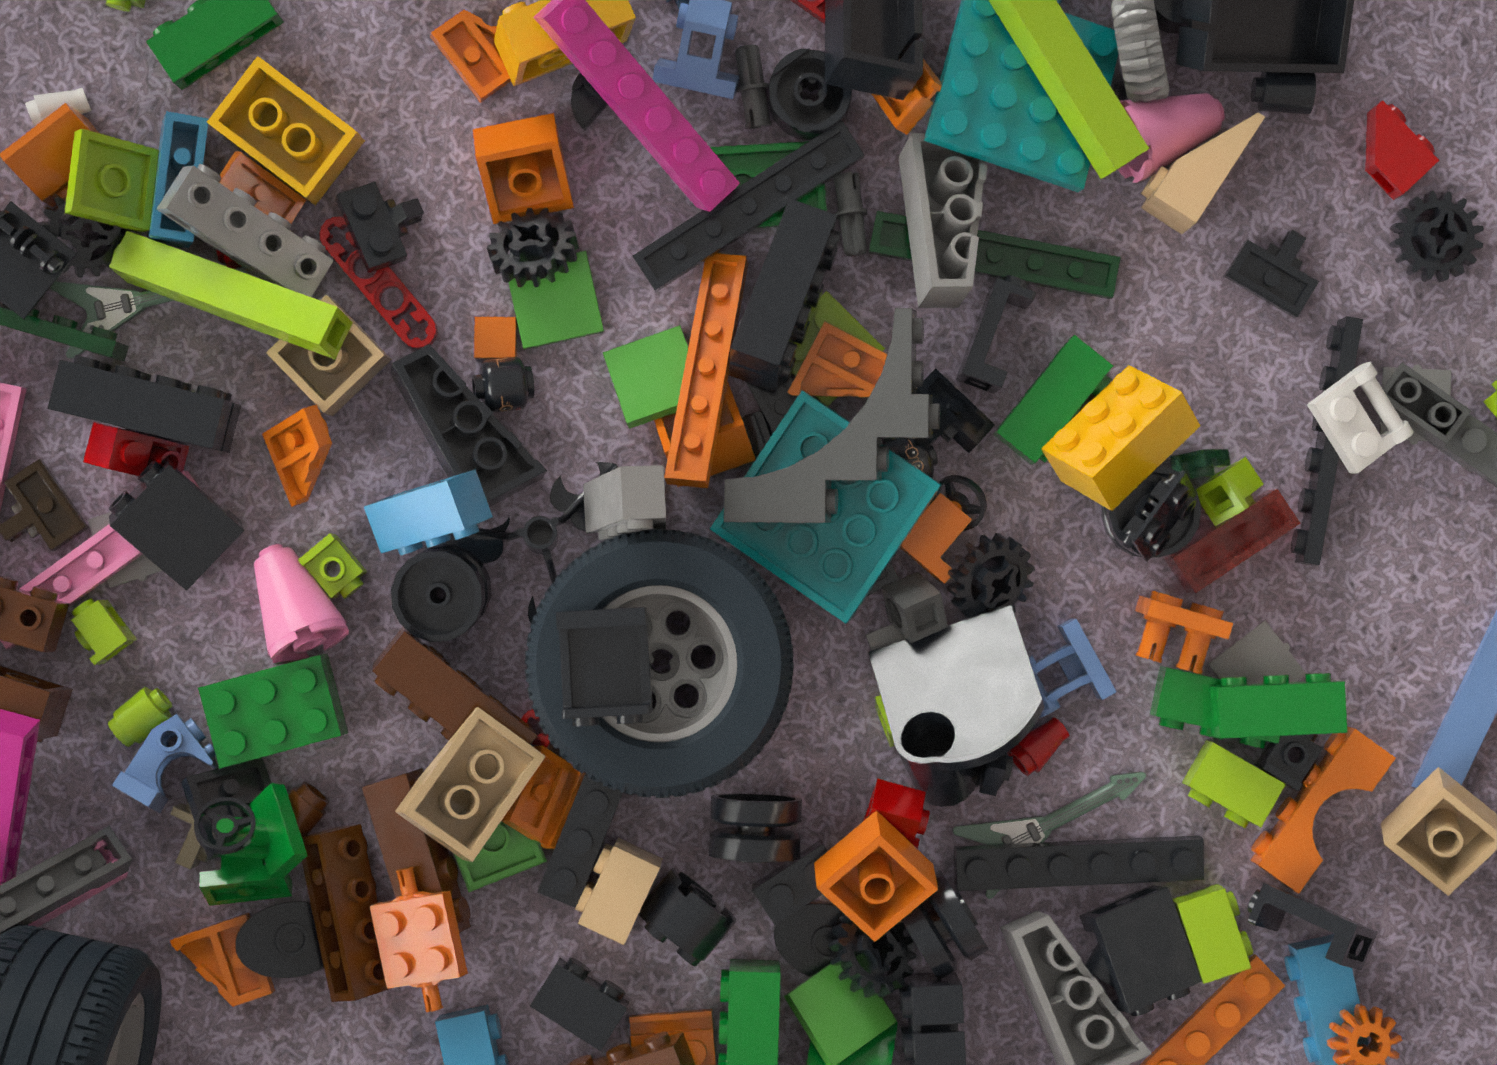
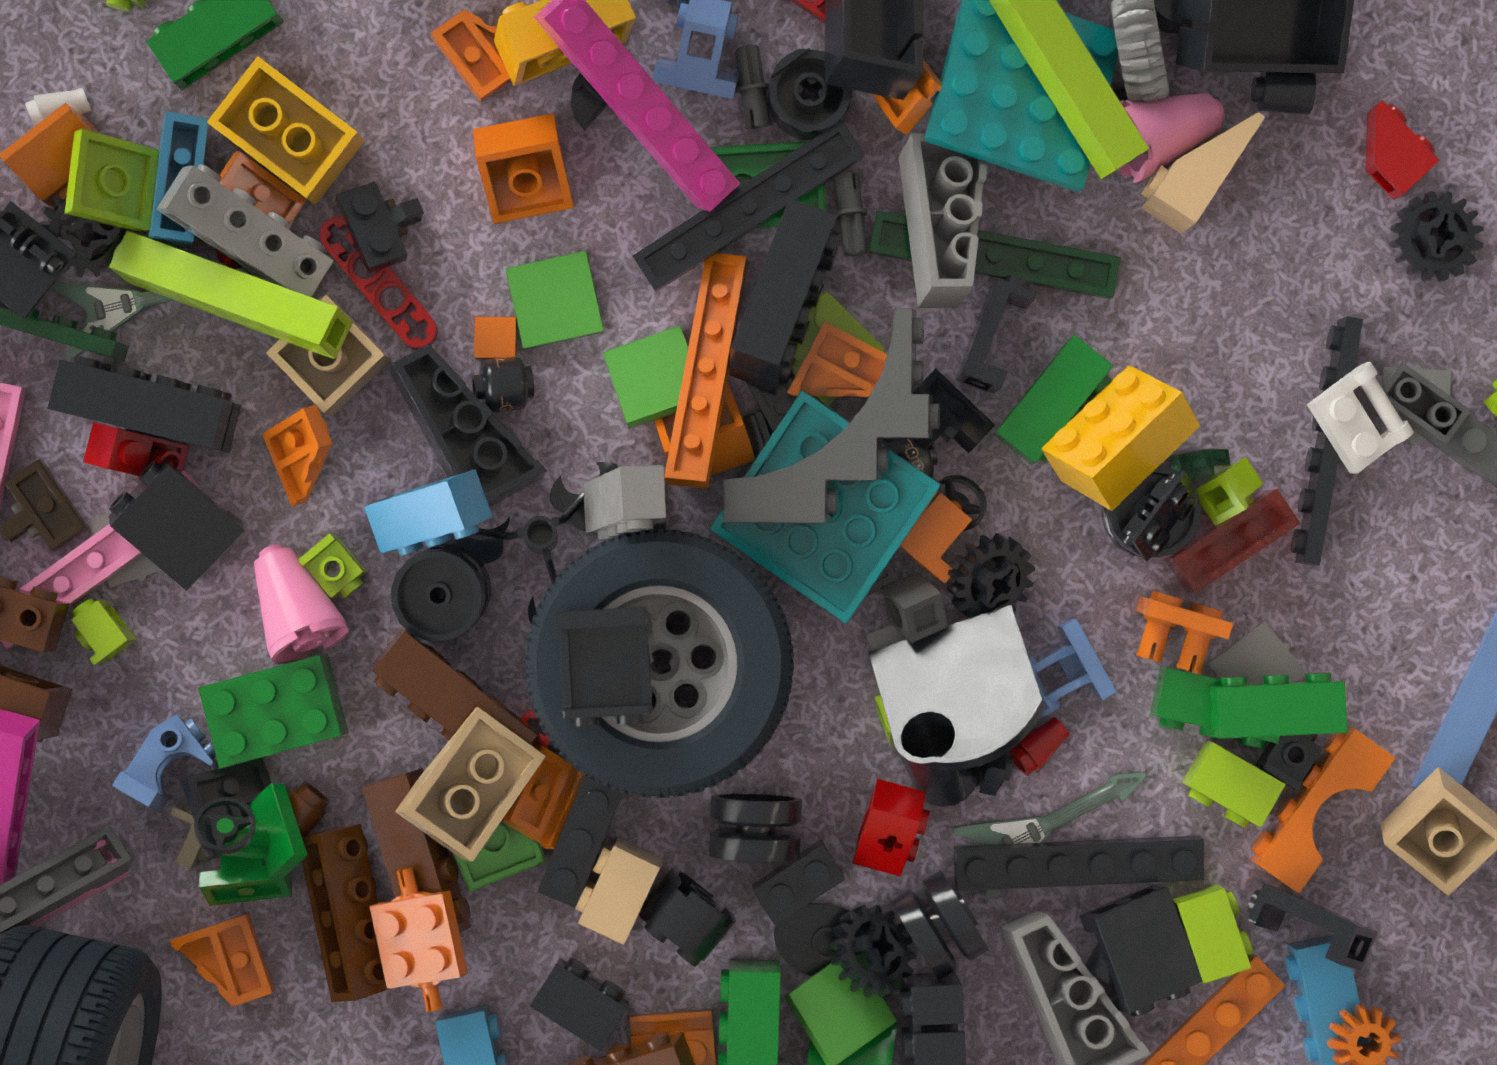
(140, 715): lime brick -> none
(280, 941): black piece -> none
(533, 247): black gear -> none
(875, 876): orange brick -> none
(1274, 273): black hinge -> none

